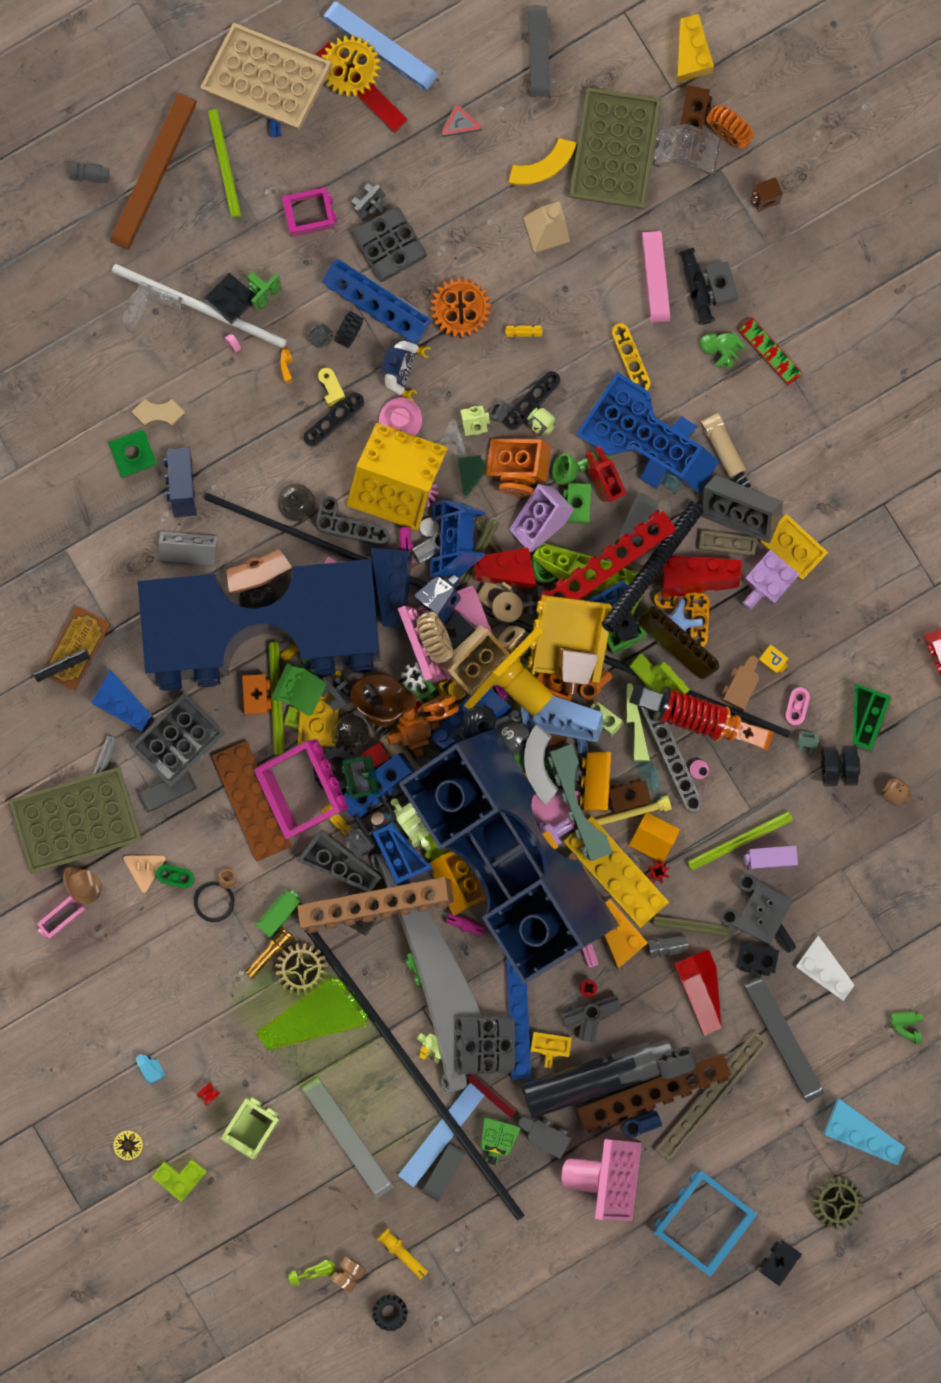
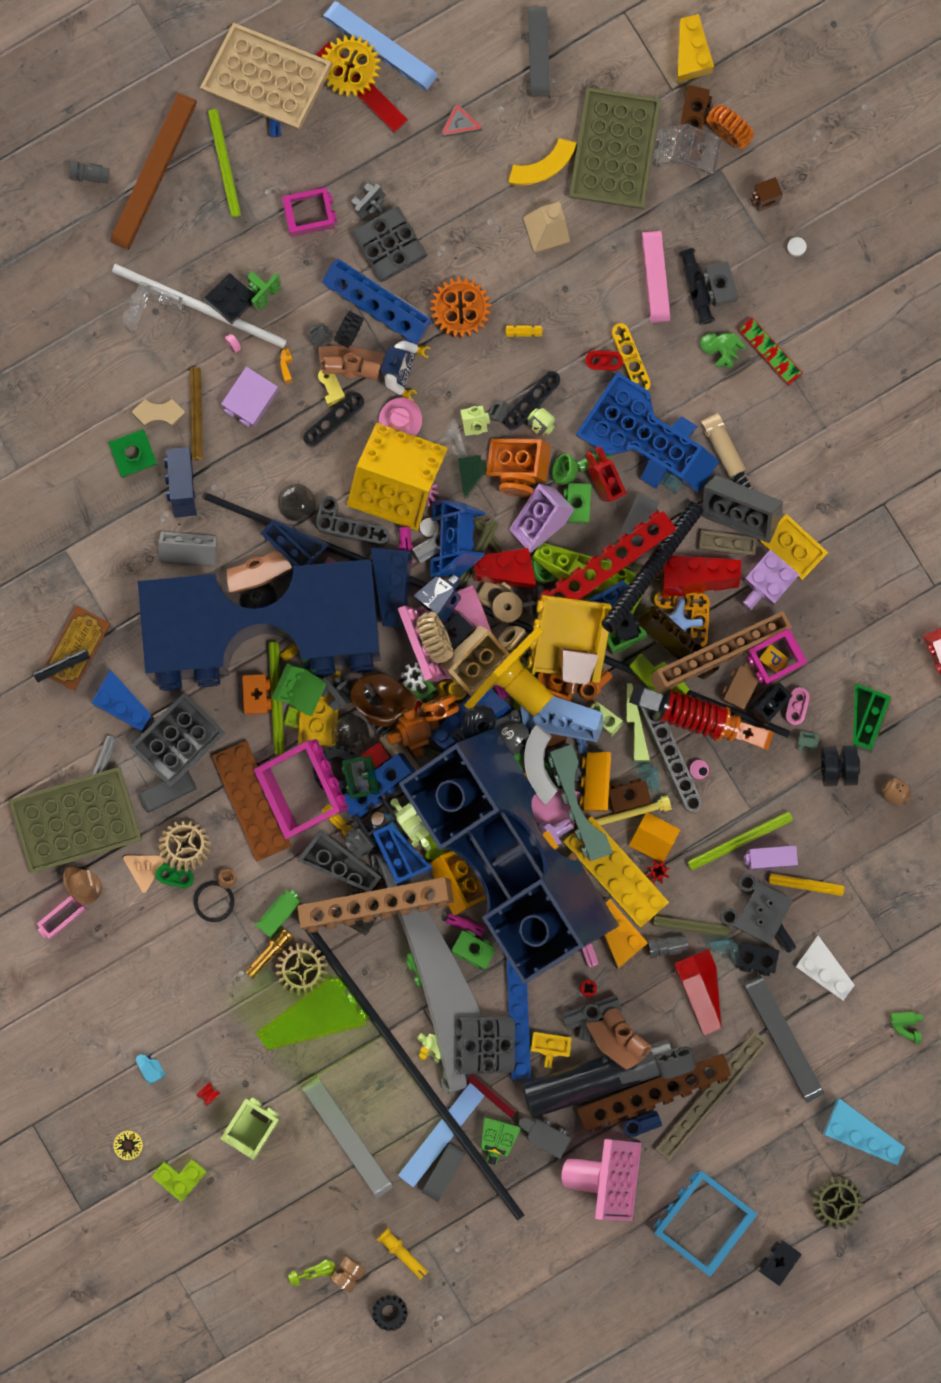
(172, 836): none -> tan gear
(196, 414): none -> pearl gold axle
(249, 398): none -> lavender brick
(293, 543): none -> dark blue wedge
(350, 361): none -> nougat panel
(461, 949): none -> bright green brick
(605, 359): none -> red plate
(609, 1037): none -> nougat panel
(718, 653): none -> medium nougat brick
(720, 946): none -> clear light blue bracket
(769, 703): none -> black brick
(794, 649): none -> dark pink window
(796, 247): none -> white tile
(806, 884): none -> yellow axle

